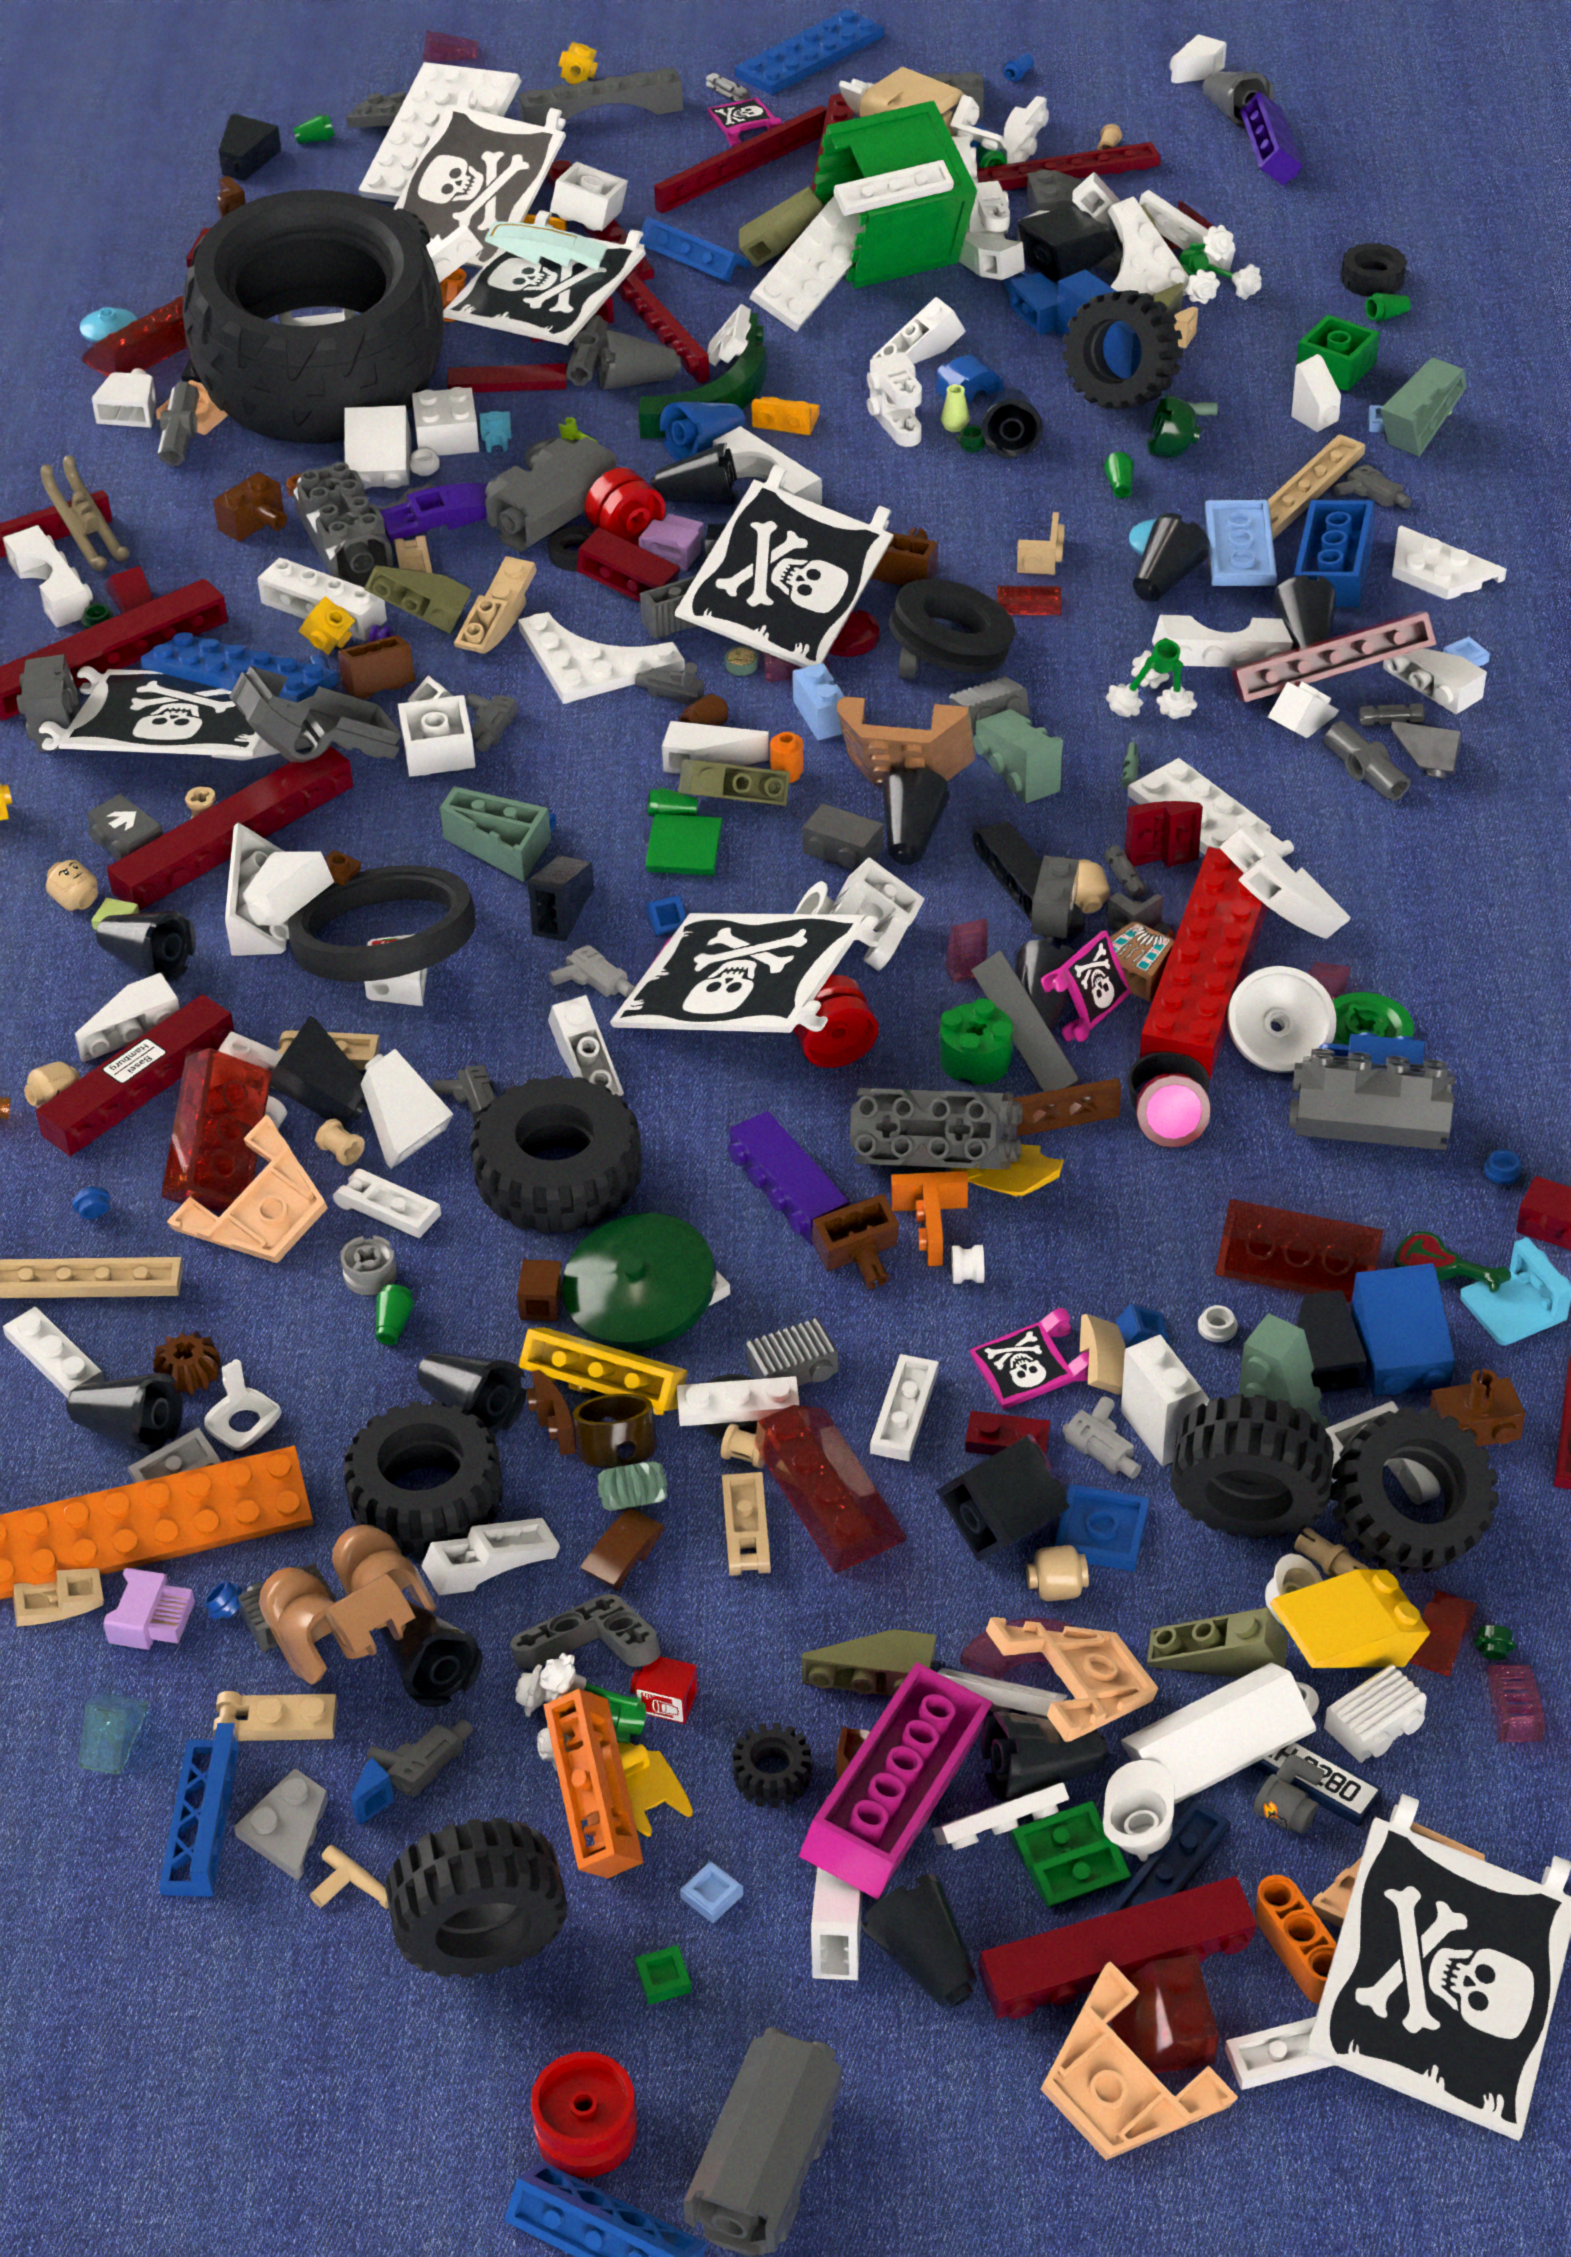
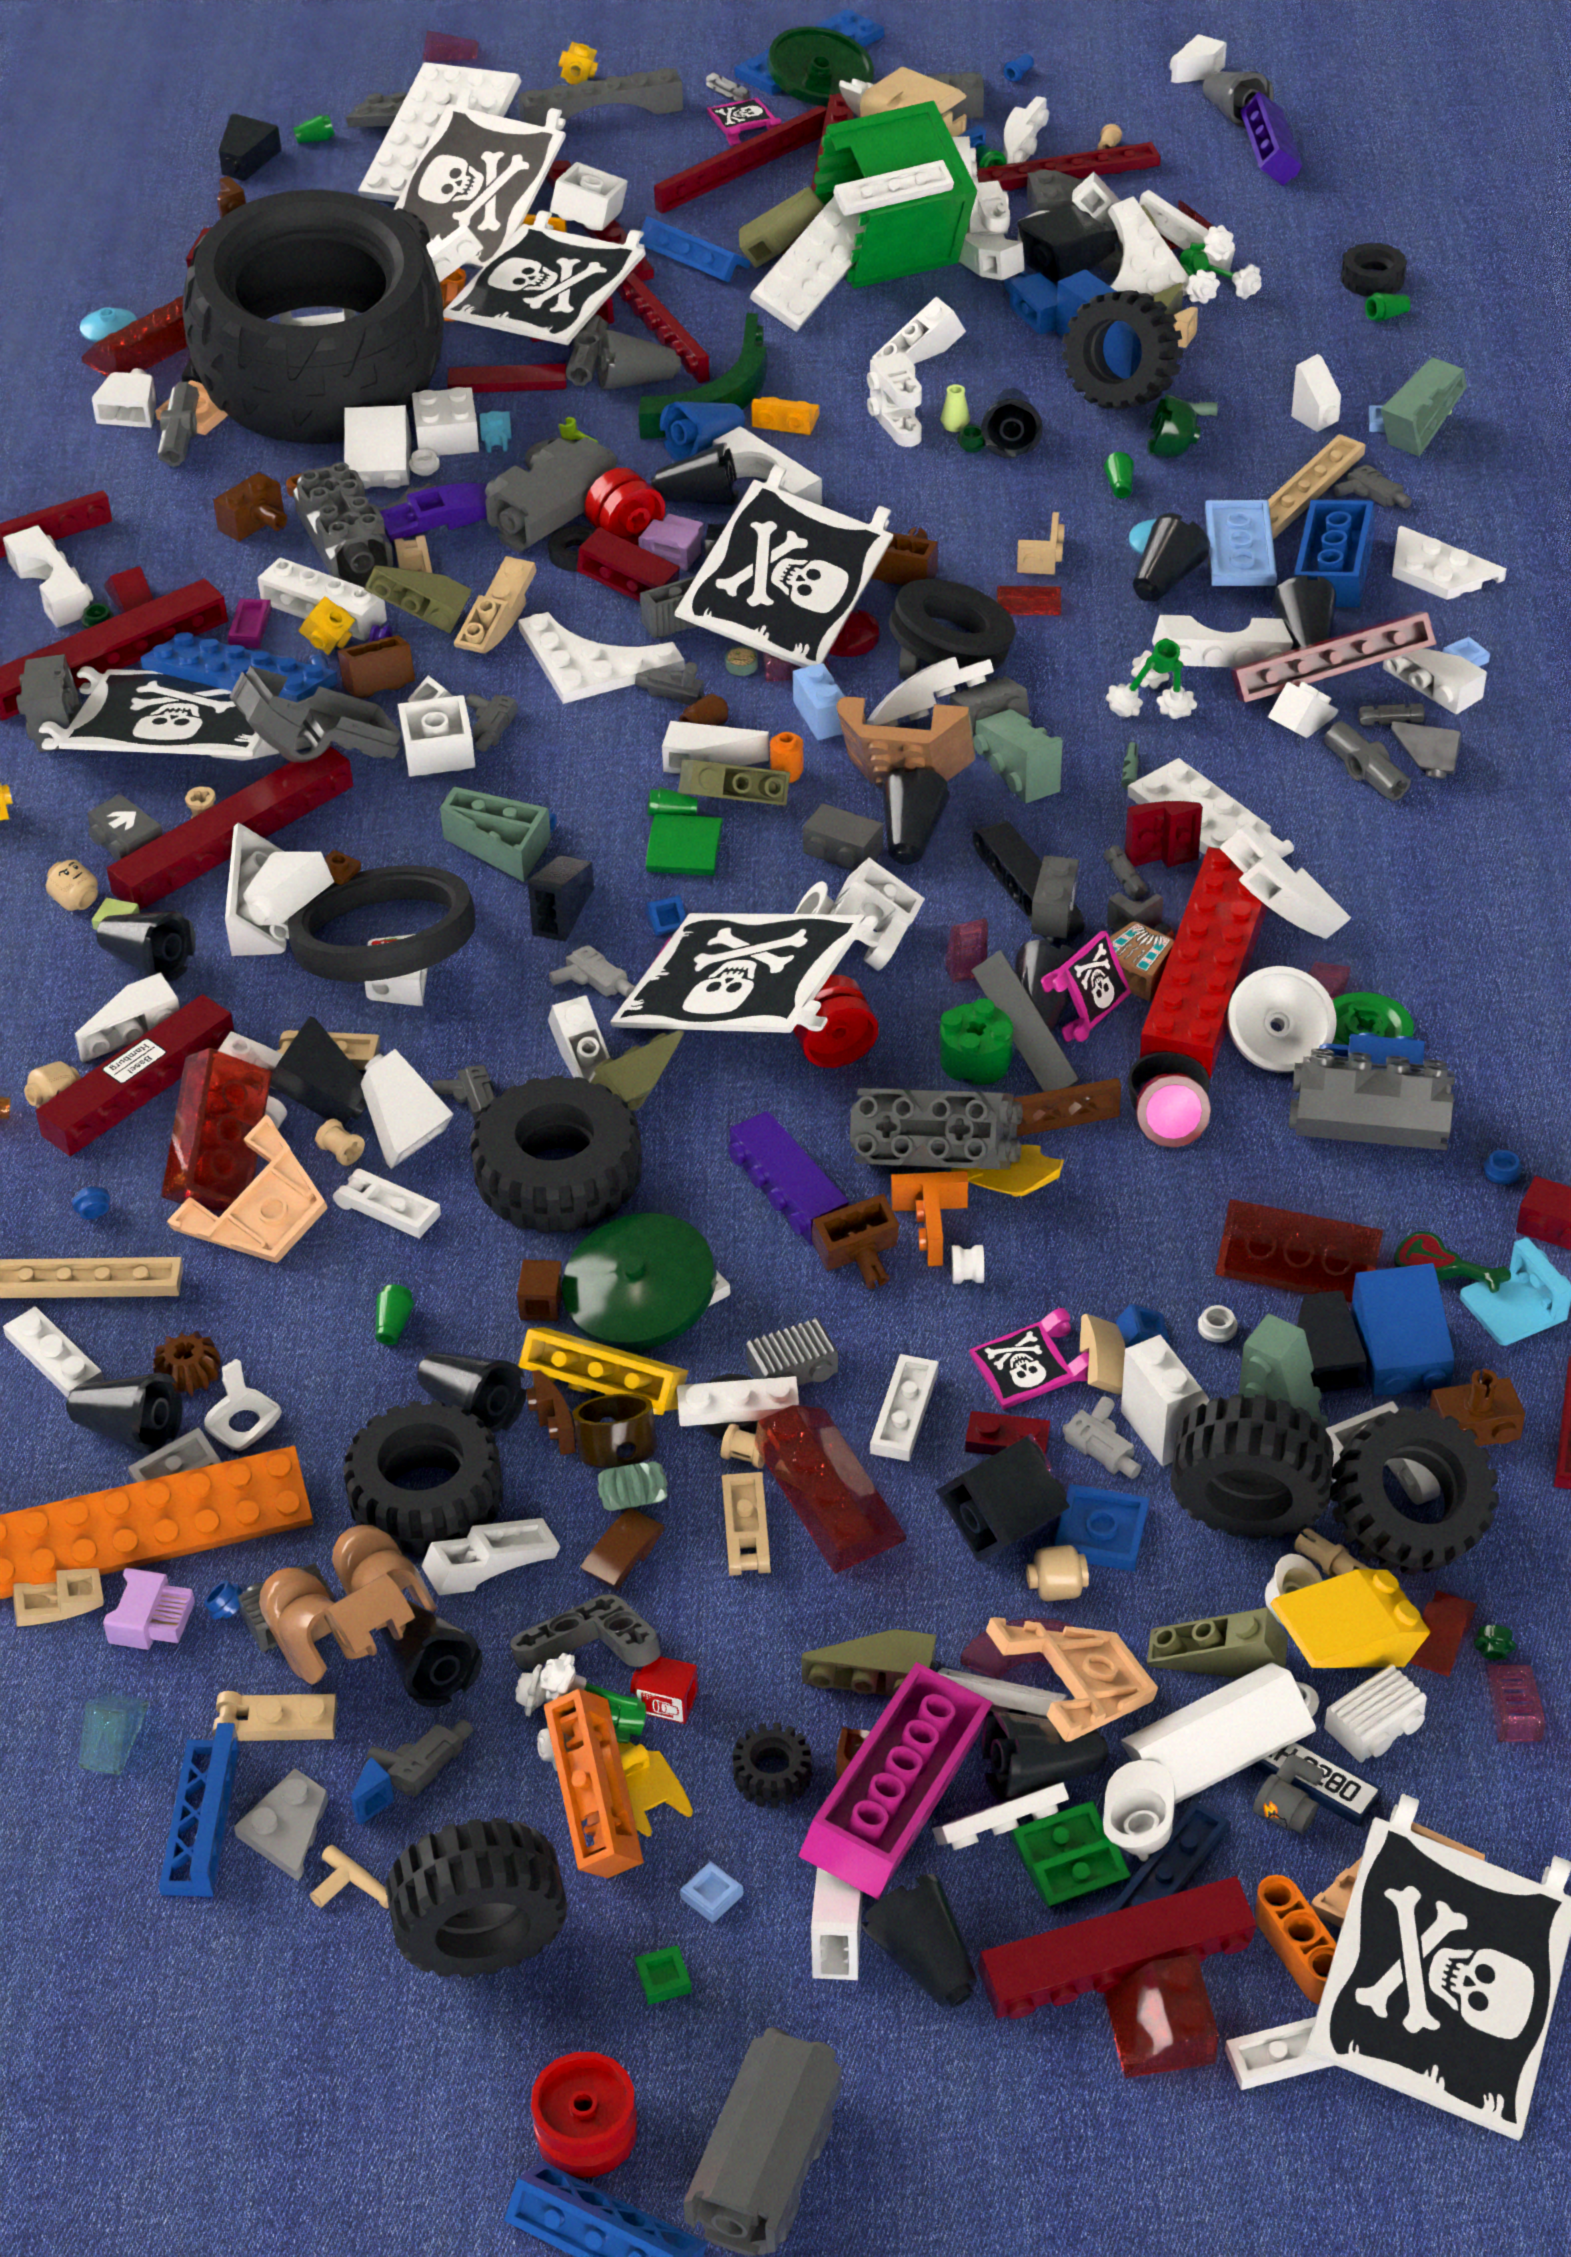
(82, 516): dark tan piece -> none
(250, 623): none -> magenta tile
(368, 1265): light grey wheel -> none
(539, 241): light aqua slope -> none
(638, 1069): none -> olive slope
(731, 337): white plate -> none
(814, 60): none -> dark green dish
(916, 693): none -> white slope
(966, 116): white bracket -> none
(969, 373): blue cylinder -> none
(1091, 887): tan head -> none
(1111, 2090): light nougat wing -> none
(1345, 348): green brick -> none

